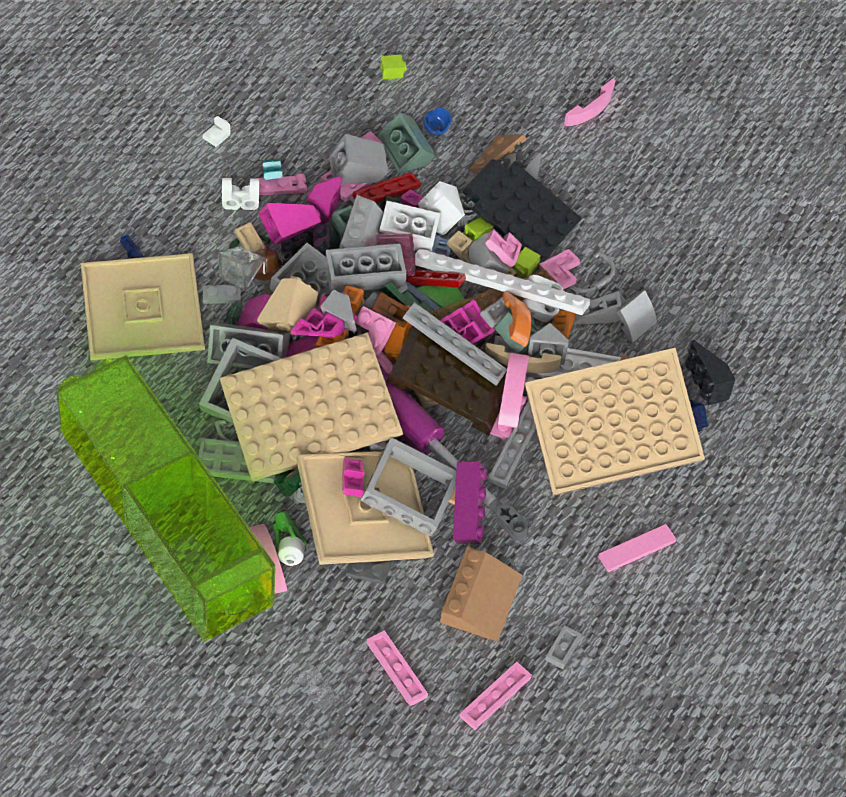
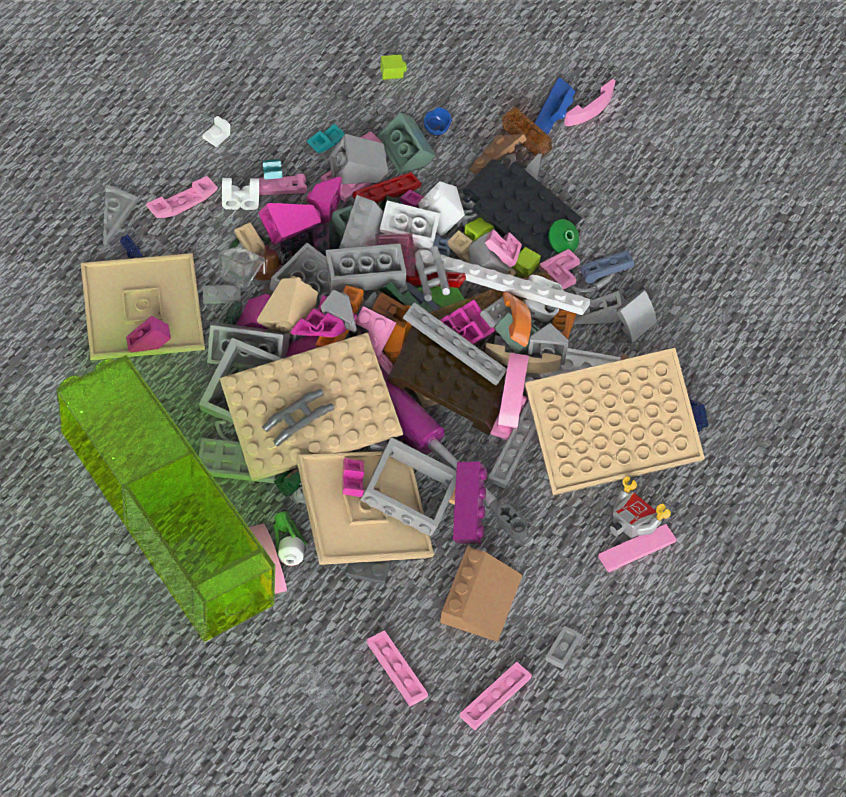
(117, 208): none -> light grey wing
(148, 336): none -> dark pink slope
(180, 202): none -> bright pink slope
(295, 426): none -> dark grey piece
(323, 141): none -> teal slope
(423, 272): none -> light grey piece
(537, 140): none -> clear orange brick
(555, 105): none -> blue bracket
(558, 236): none -> green dish
(607, 266): none -> sand blue plate
(634, 515): none -> torso
(709, 374): black slope -> none

